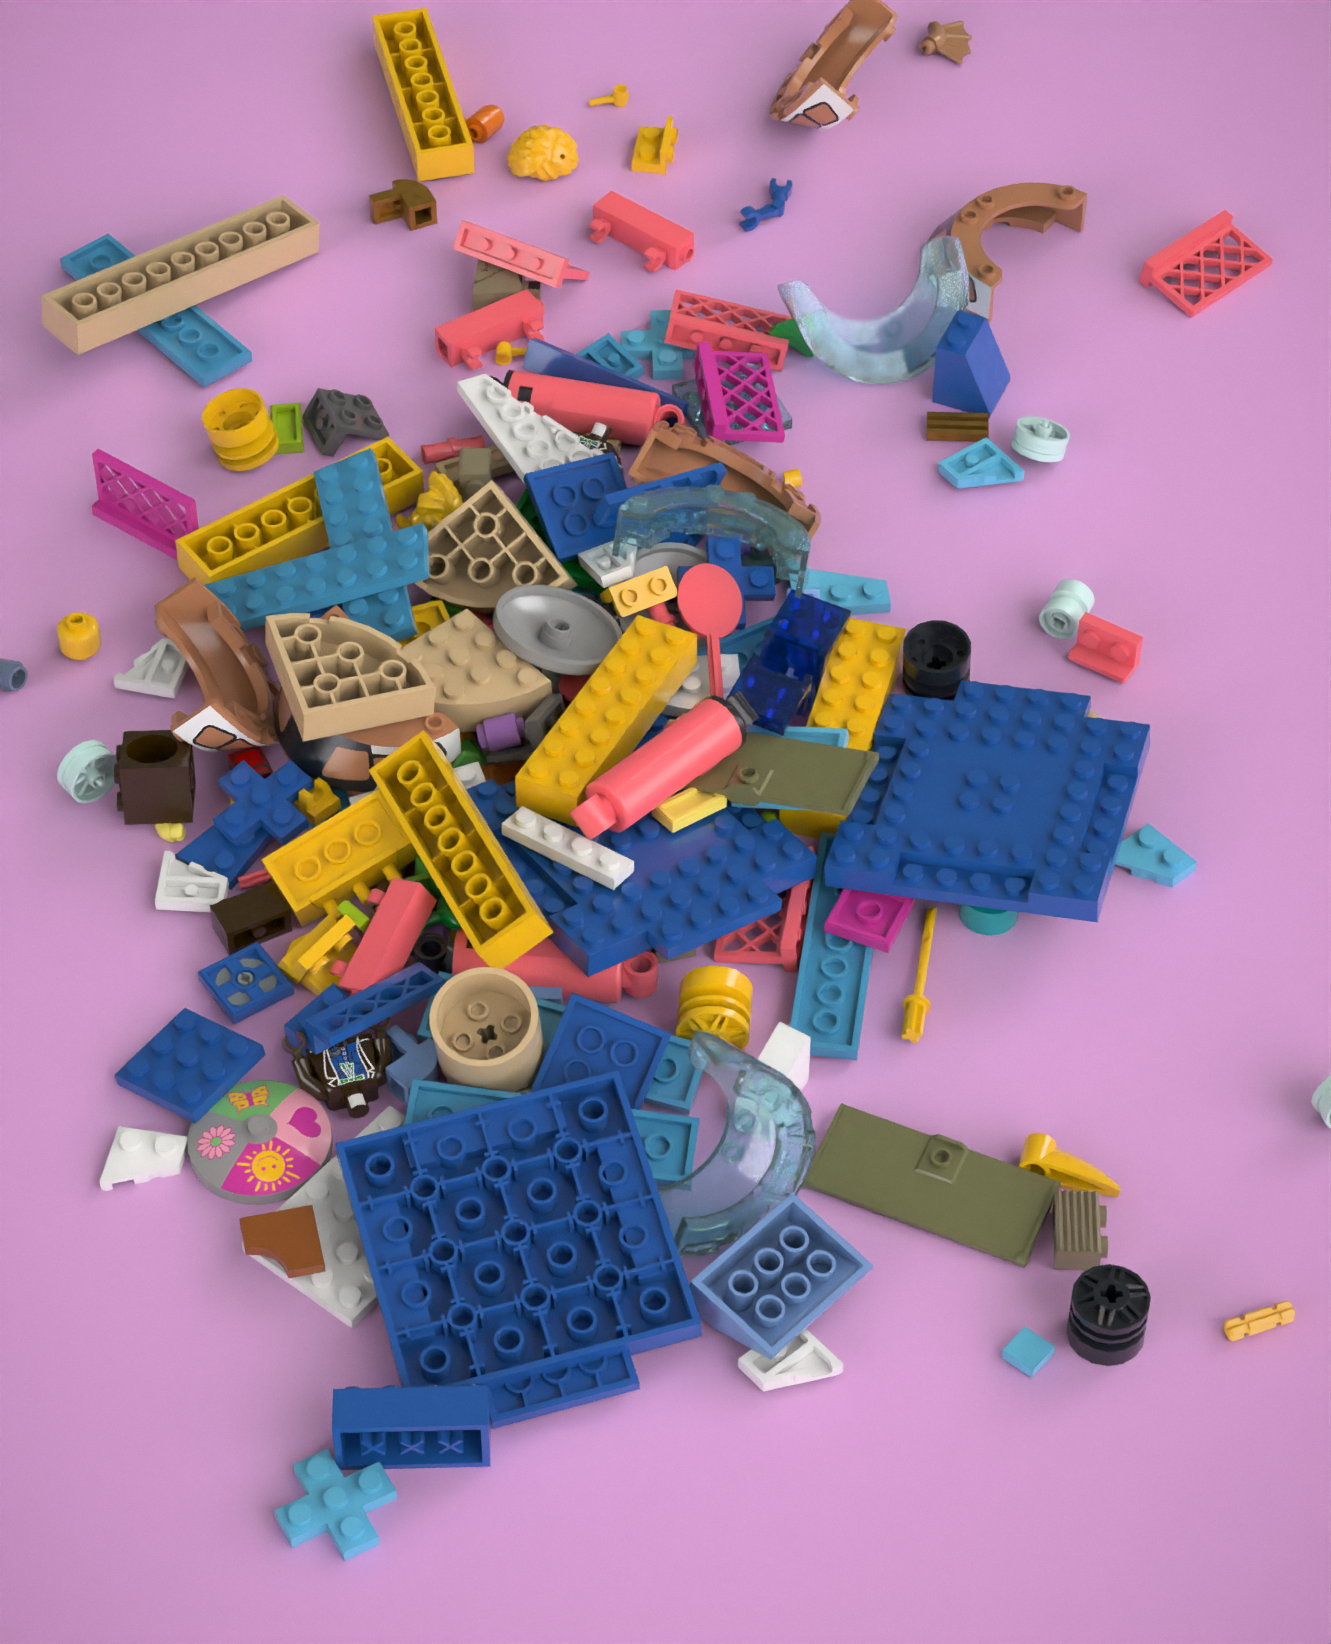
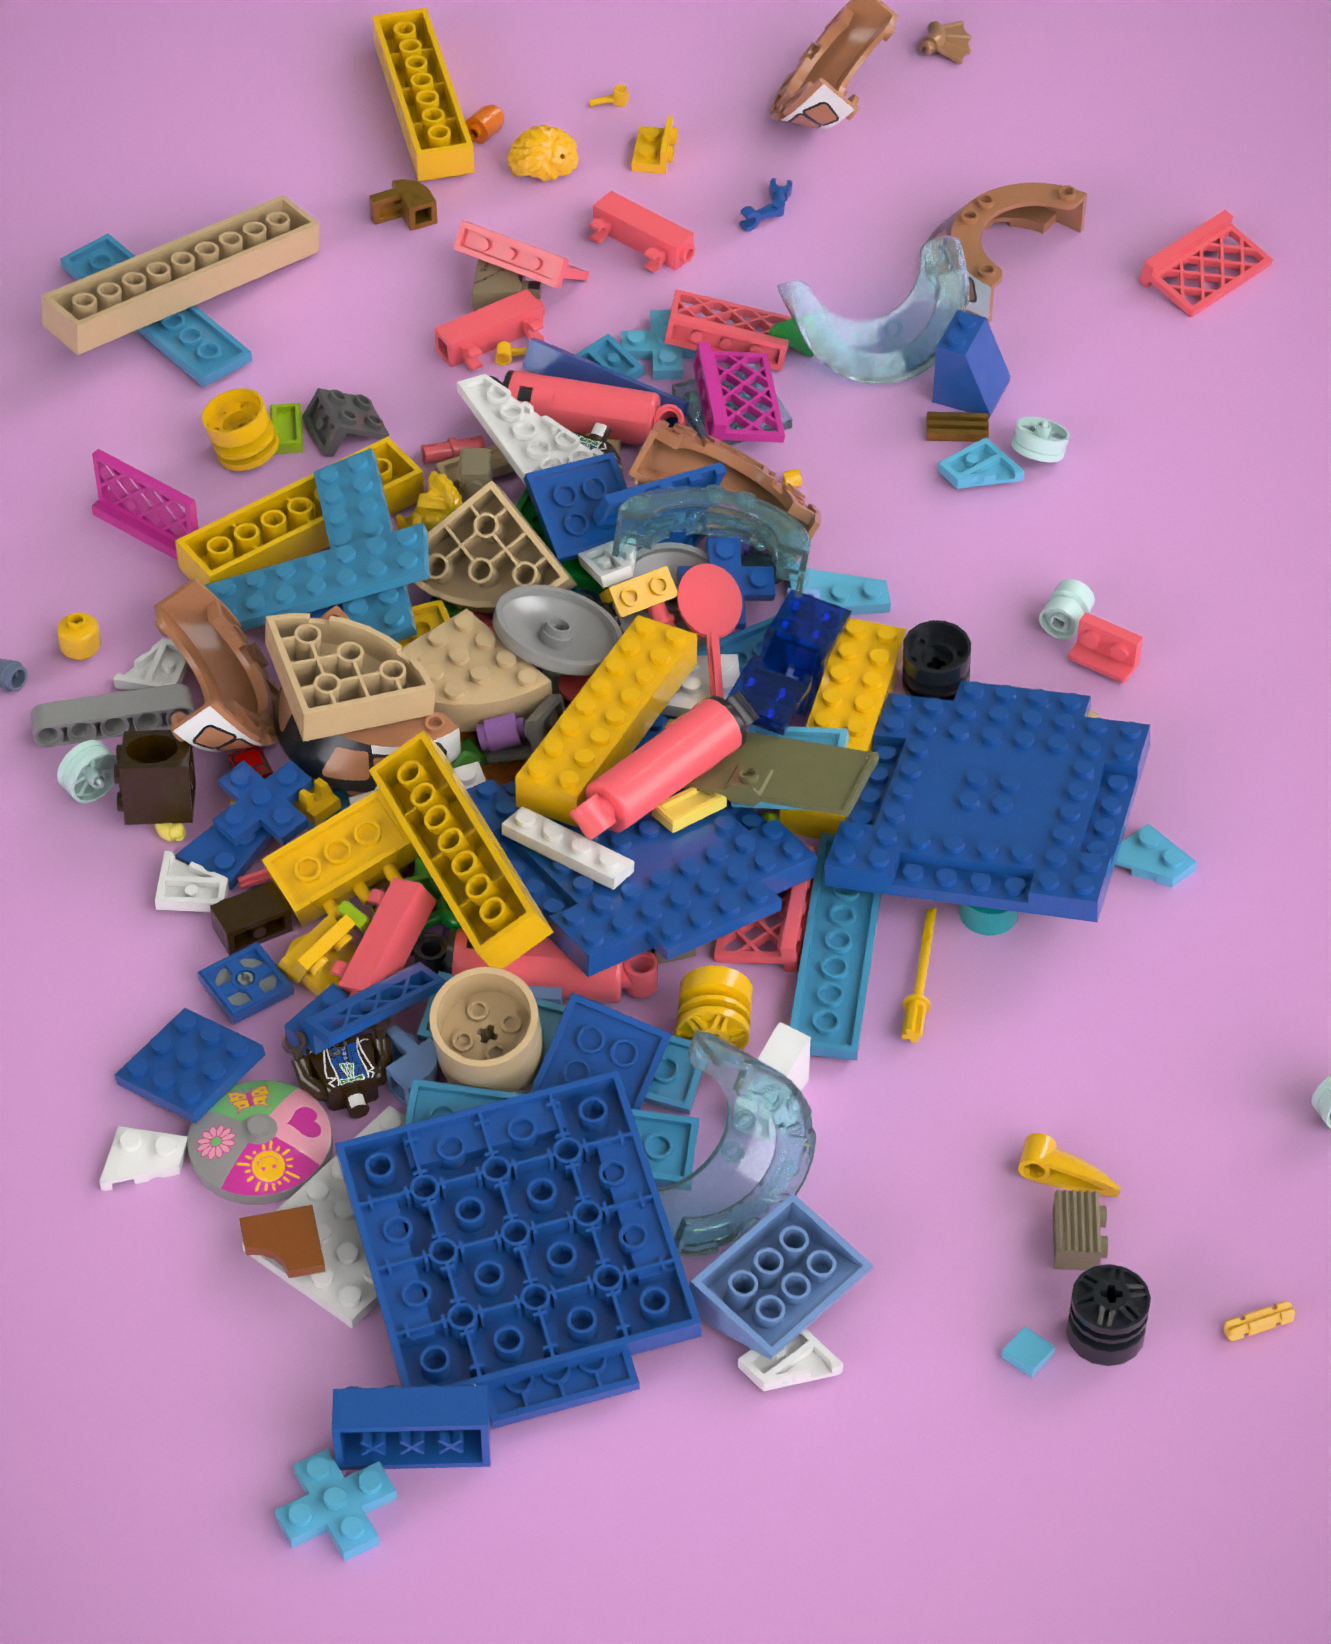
(109, 714): none -> light grey beam
(869, 918): dark pink tile -> none
(932, 1184): olive door -> none

